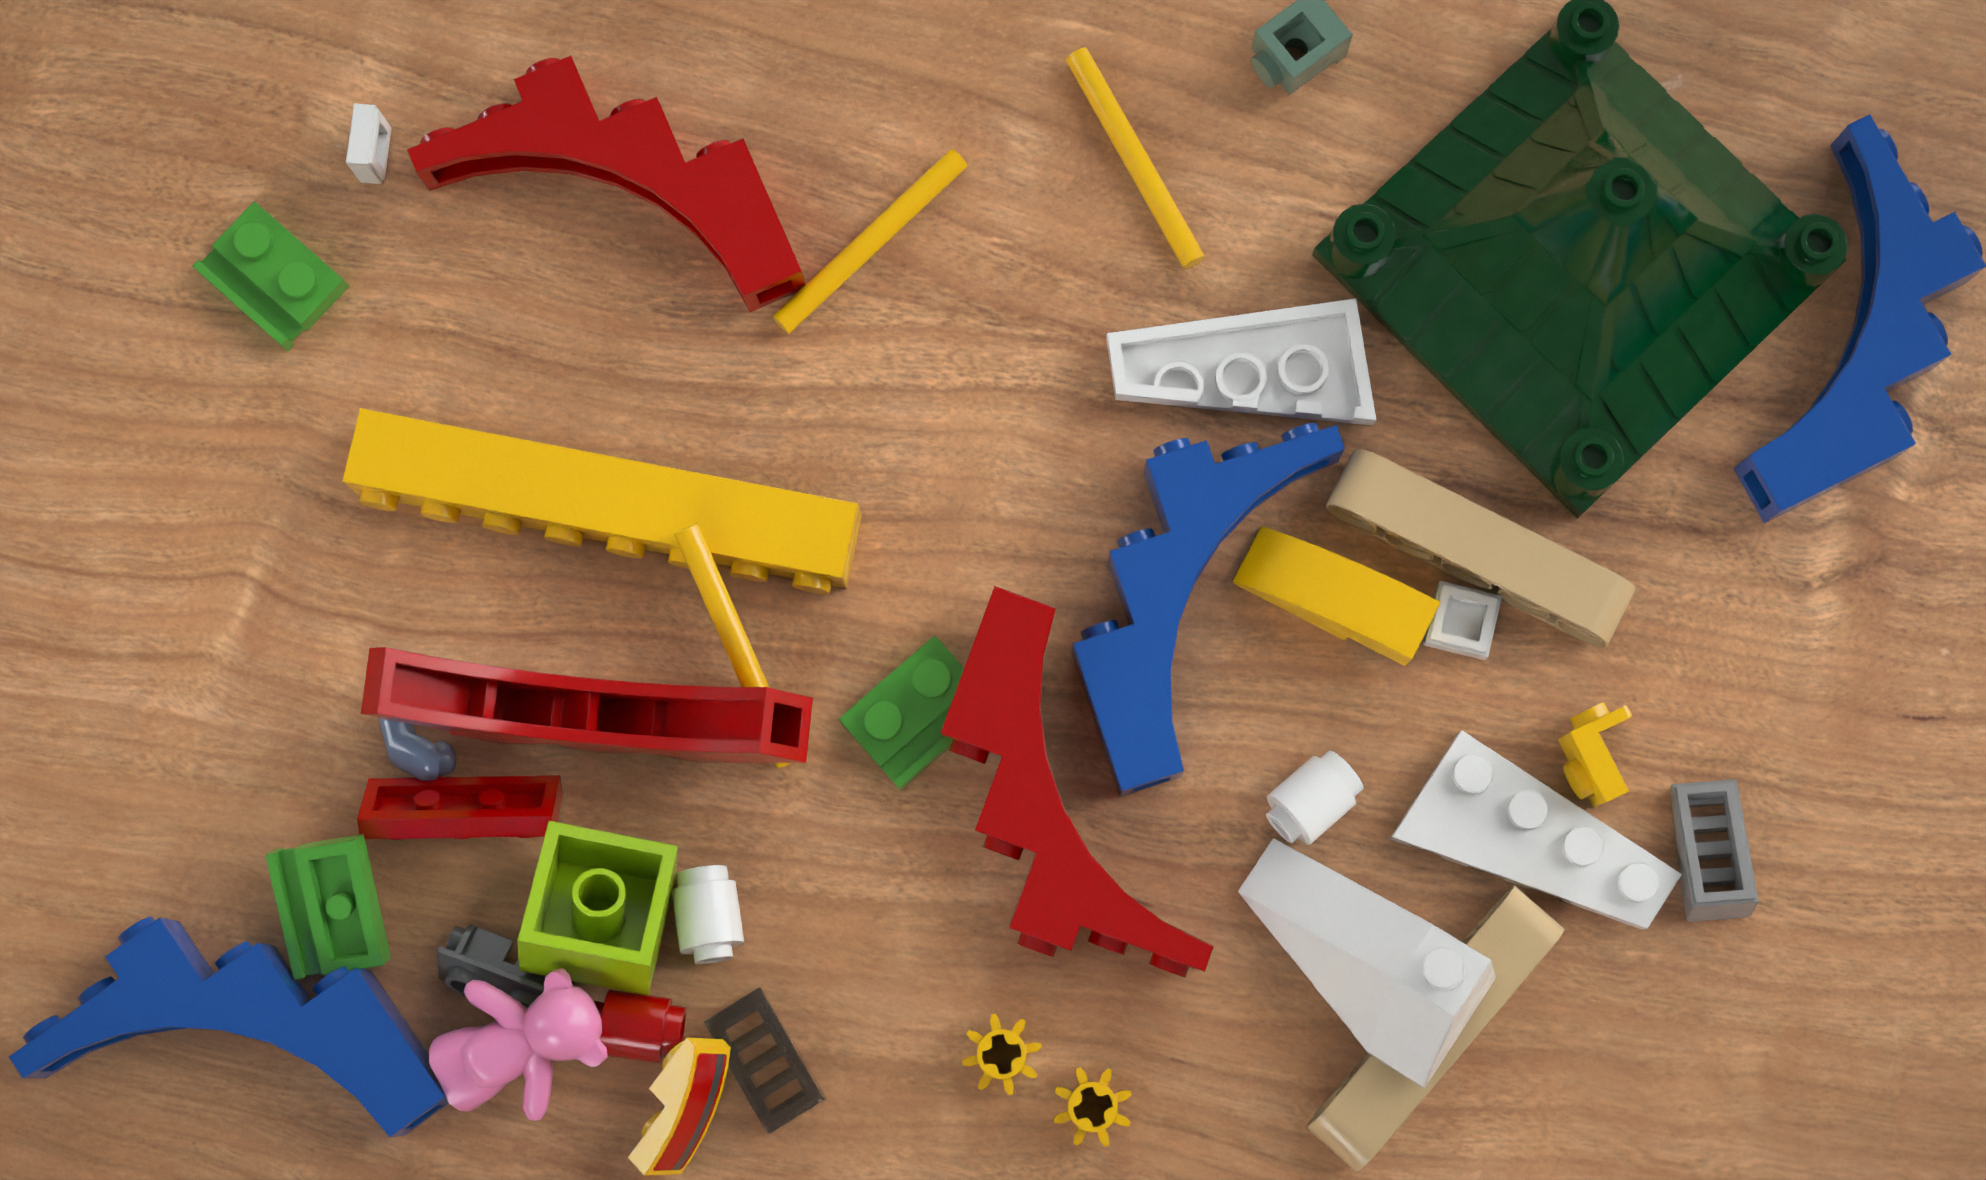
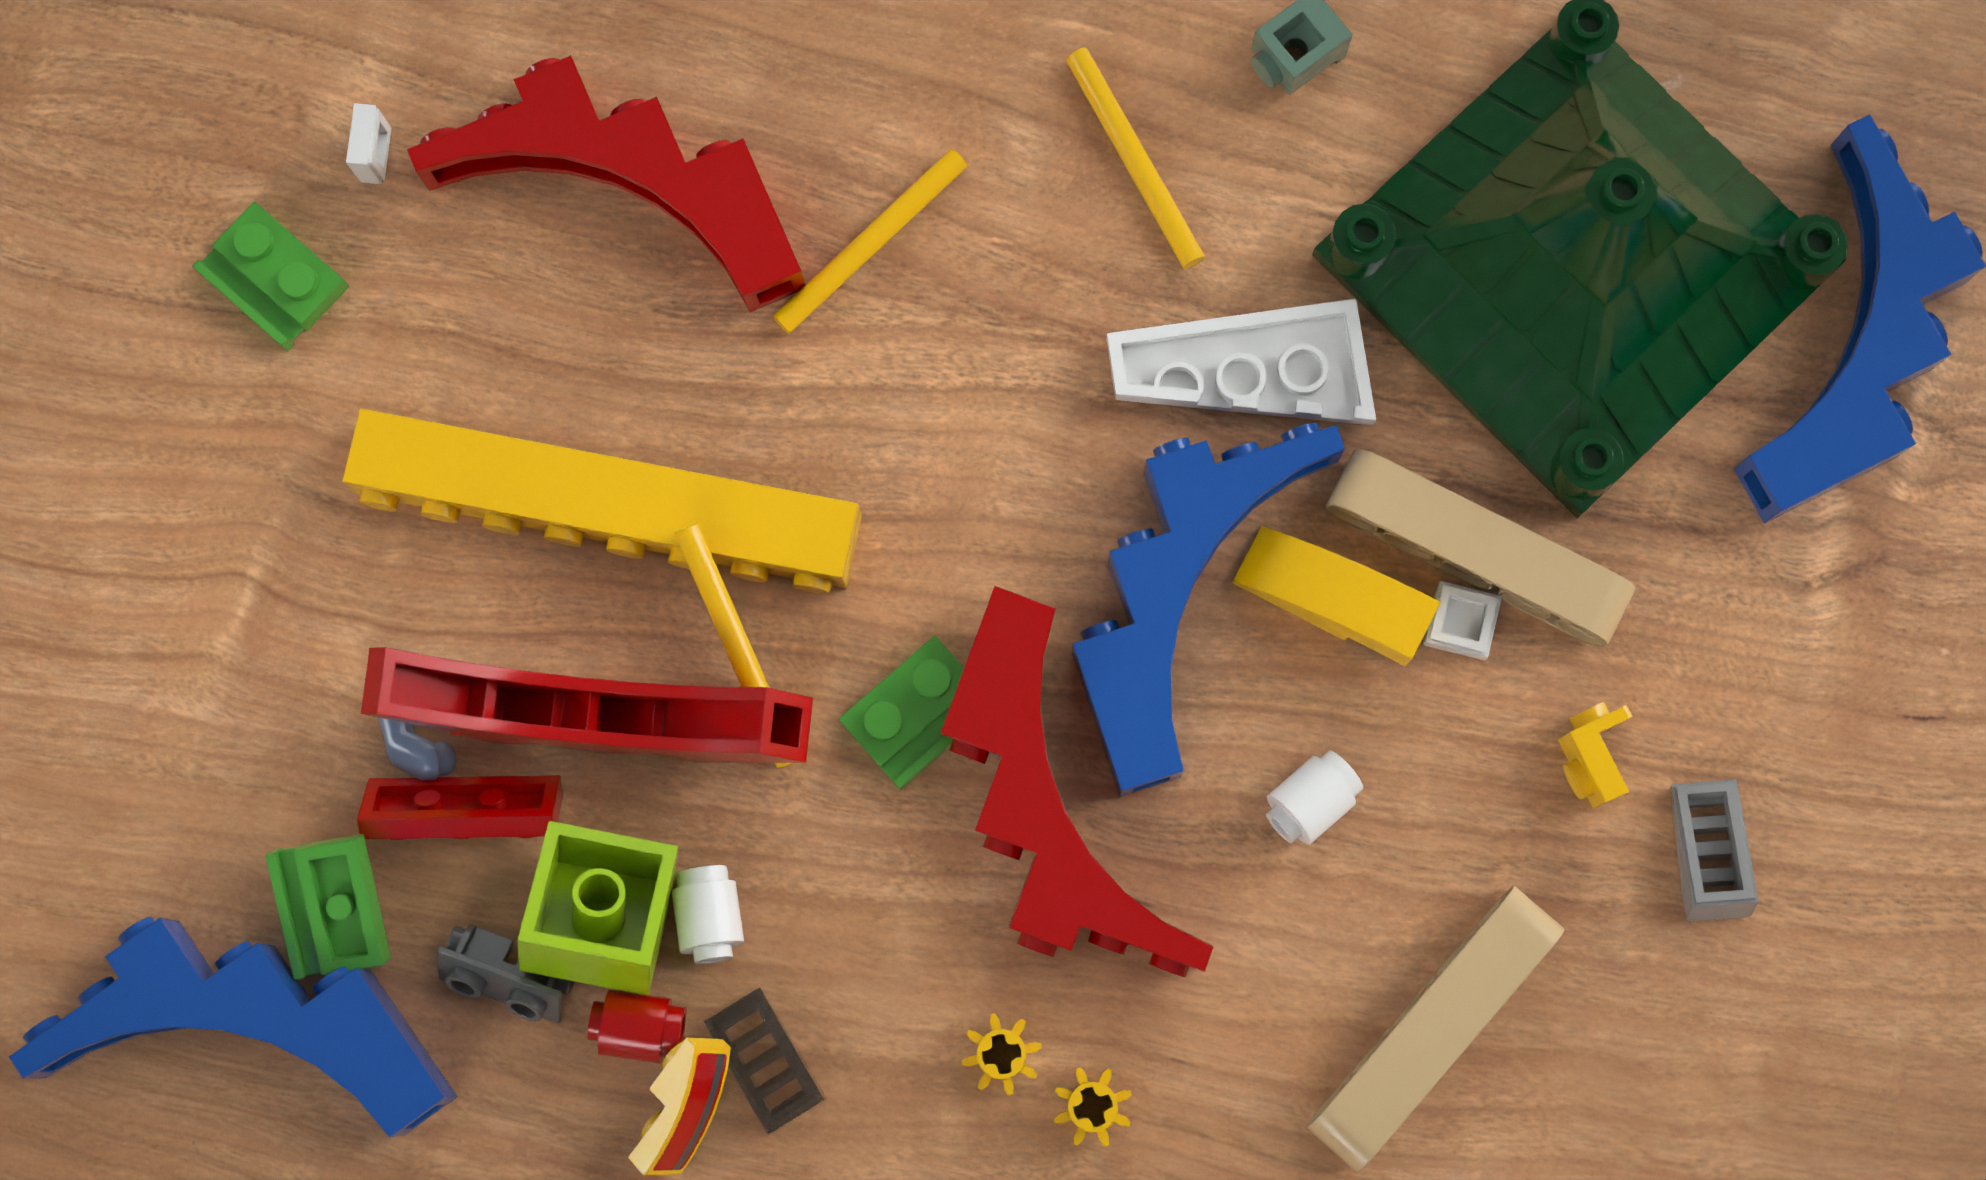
(483, 1059): bright pink piece -> none
(1378, 966): white wedge -> none
(1517, 828): white wing -> none

